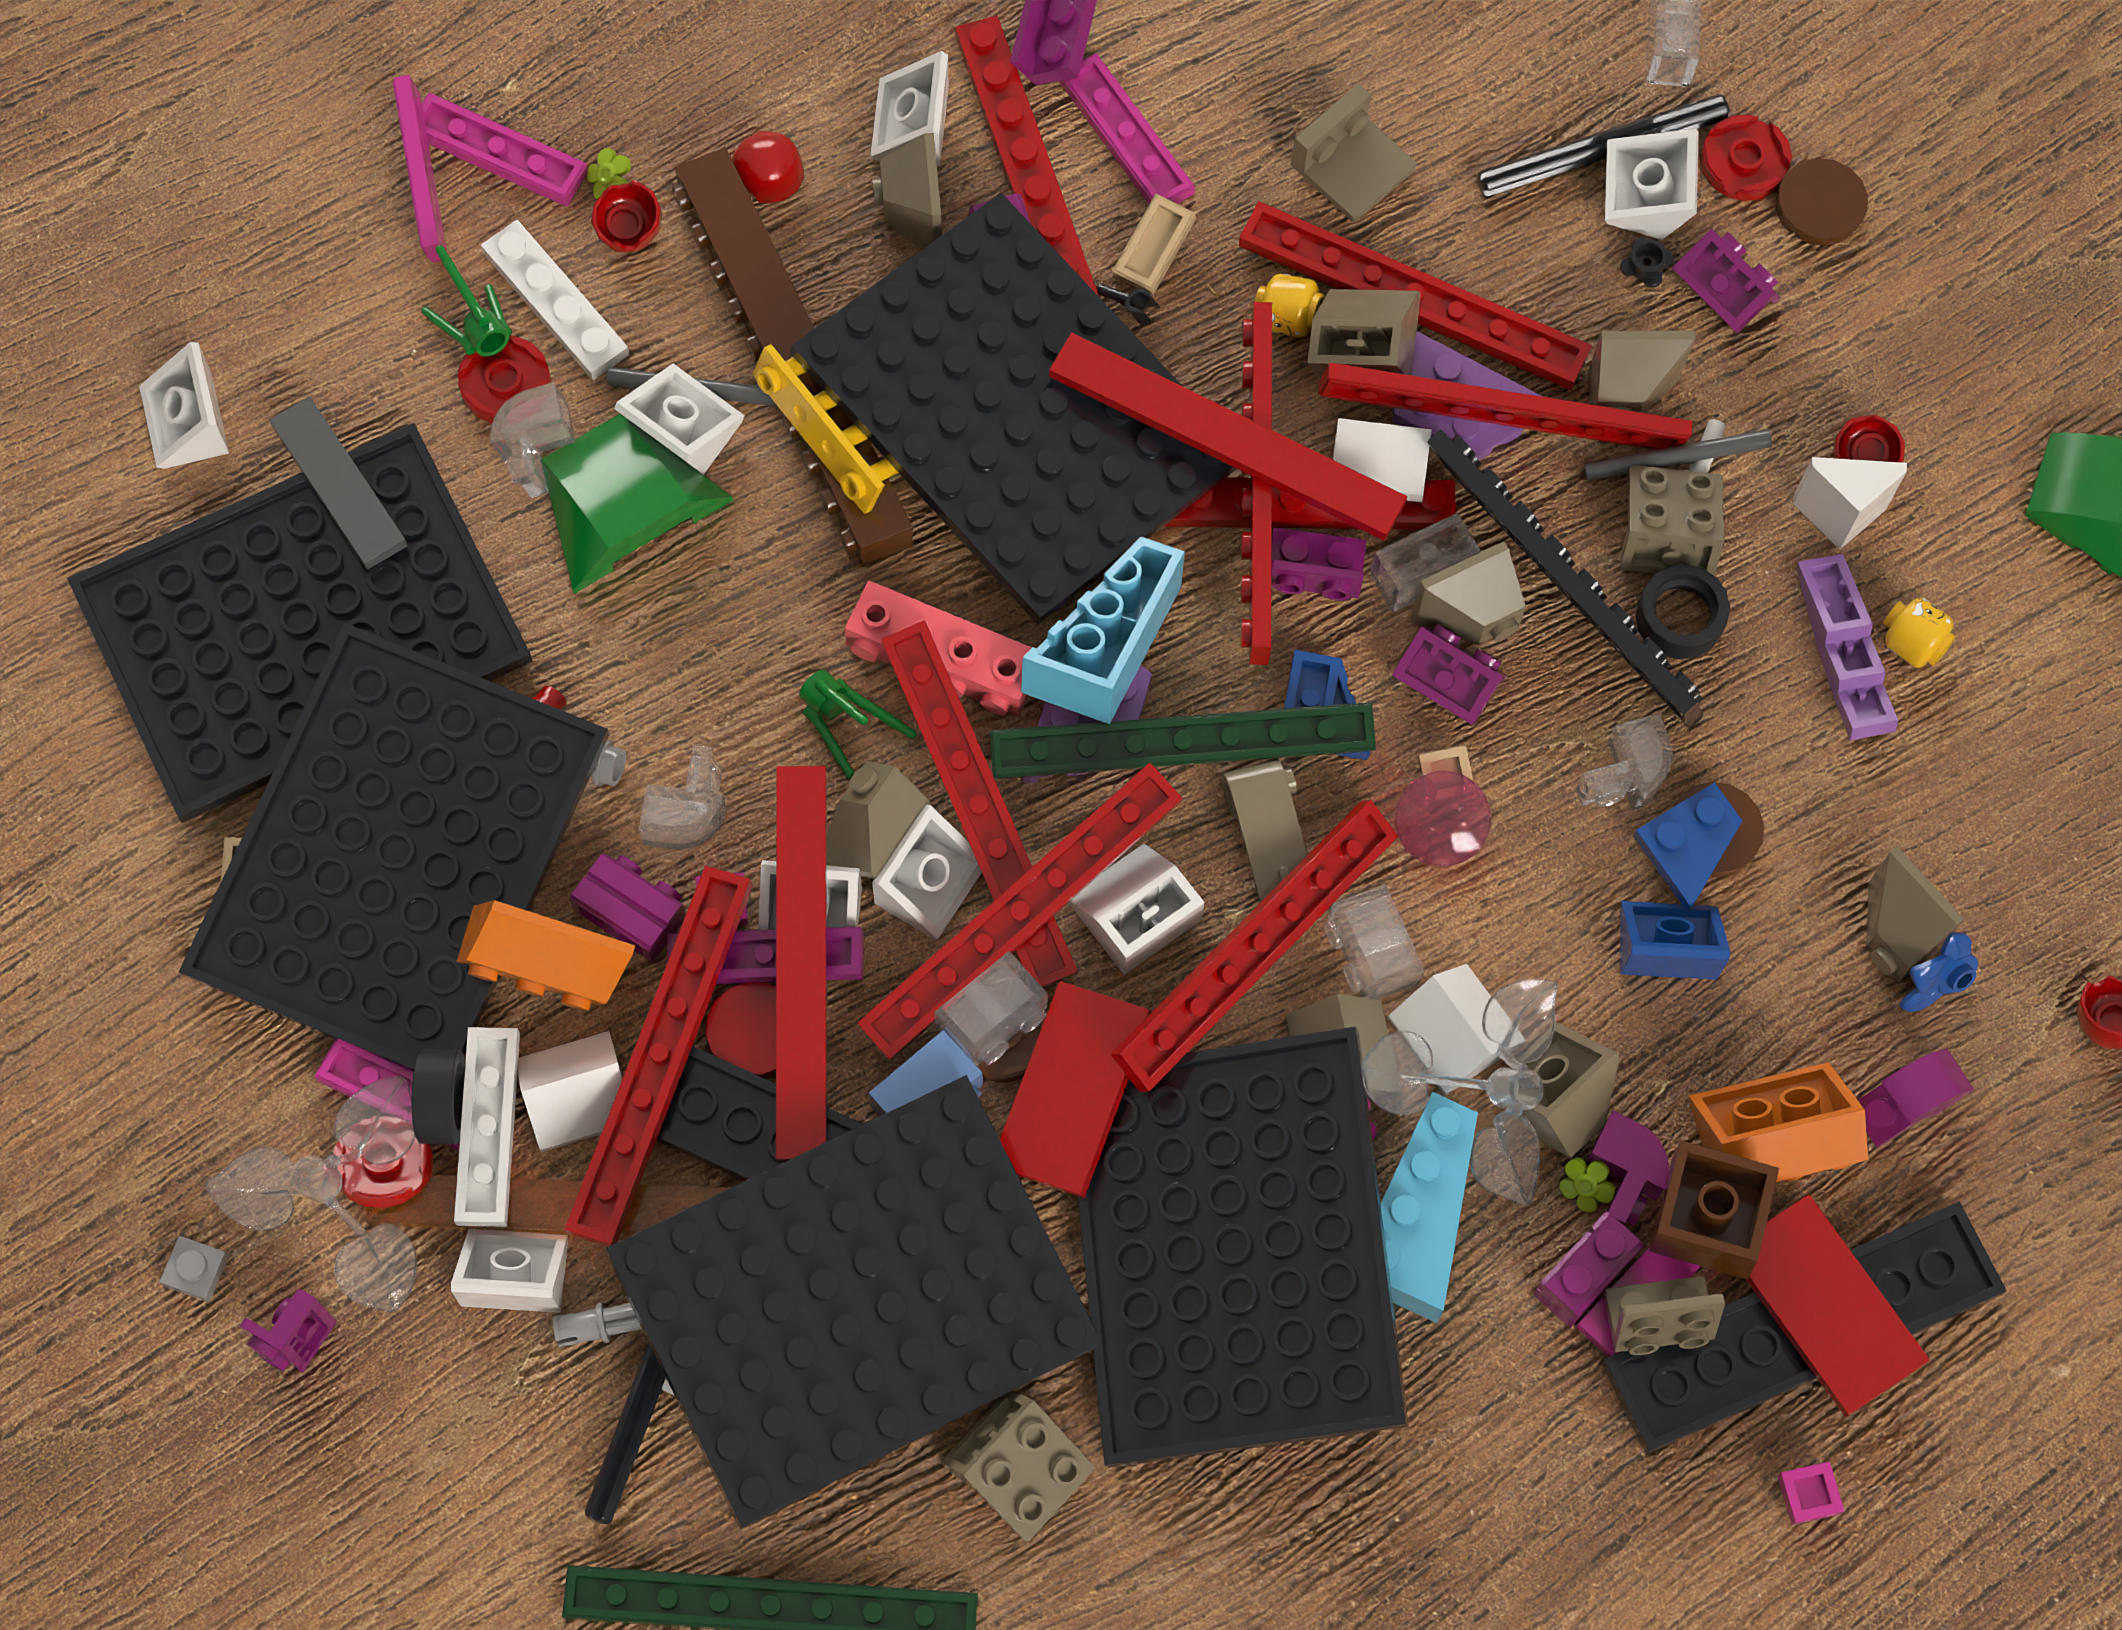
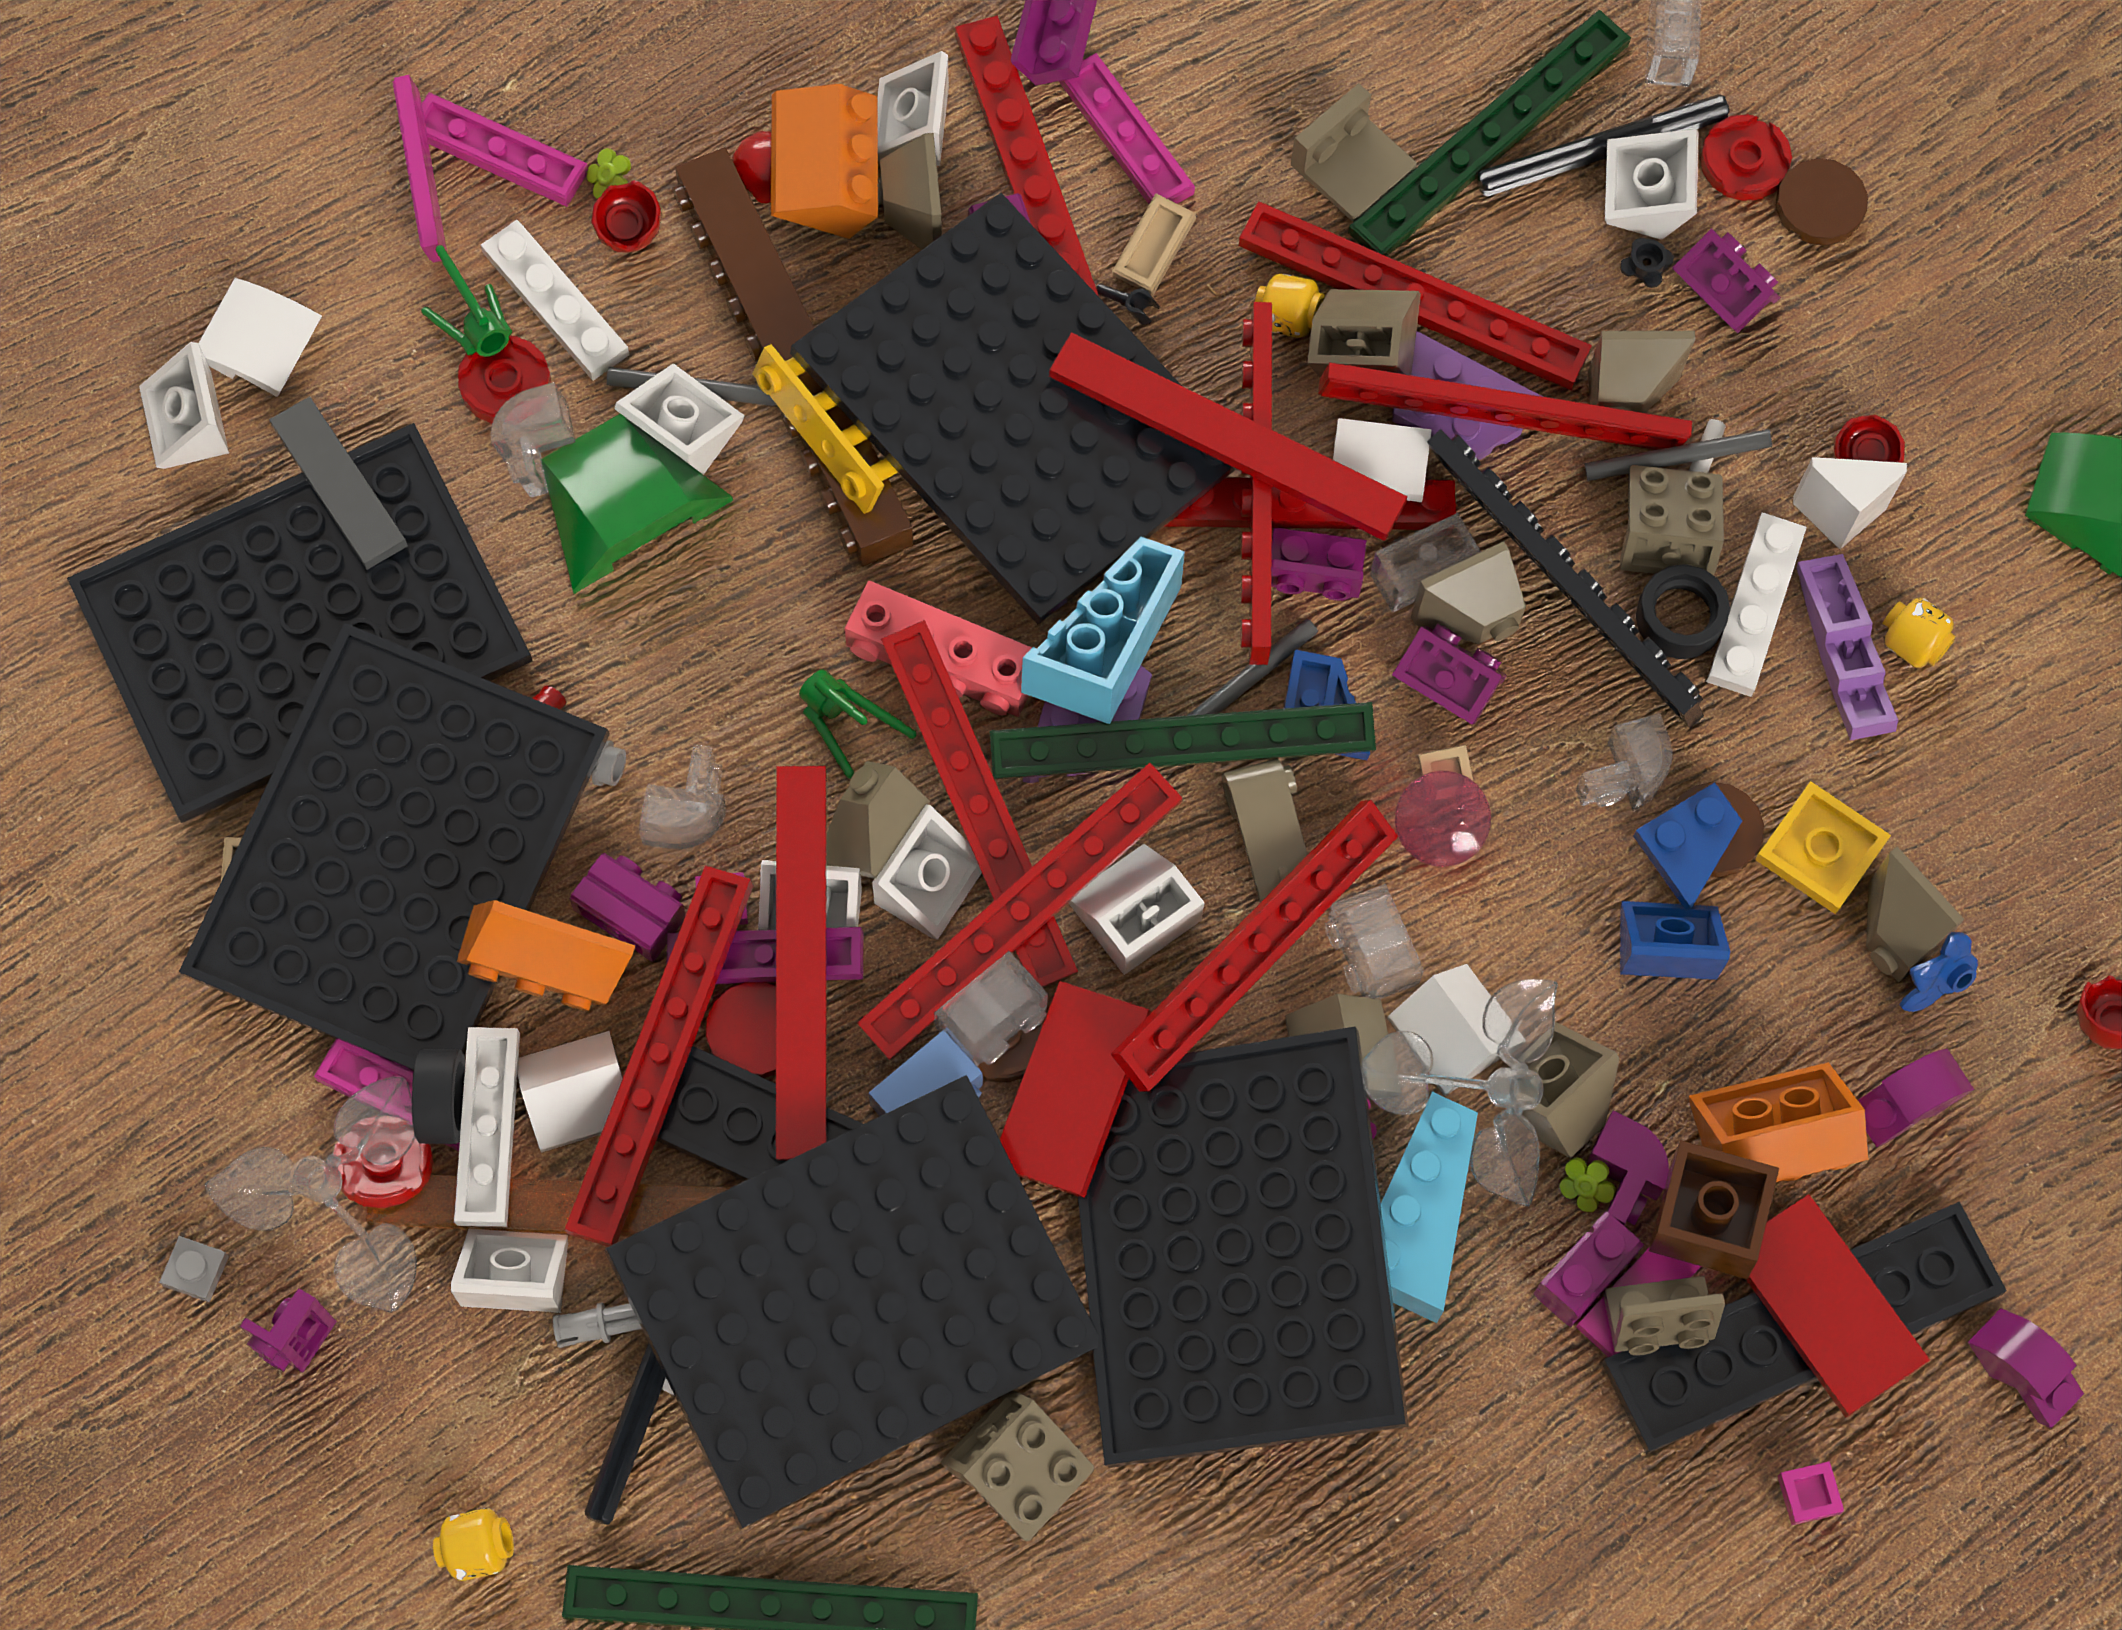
(257, 335): none -> white slope
(473, 1544): none -> yellow head
(825, 158): none -> orange slope
(1253, 673): none -> dark grey bar
(1489, 135): none -> dark green tile
(1756, 604): none -> white plate
(1822, 847): none -> yellow plate
(2030, 1362): none -> magenta brick

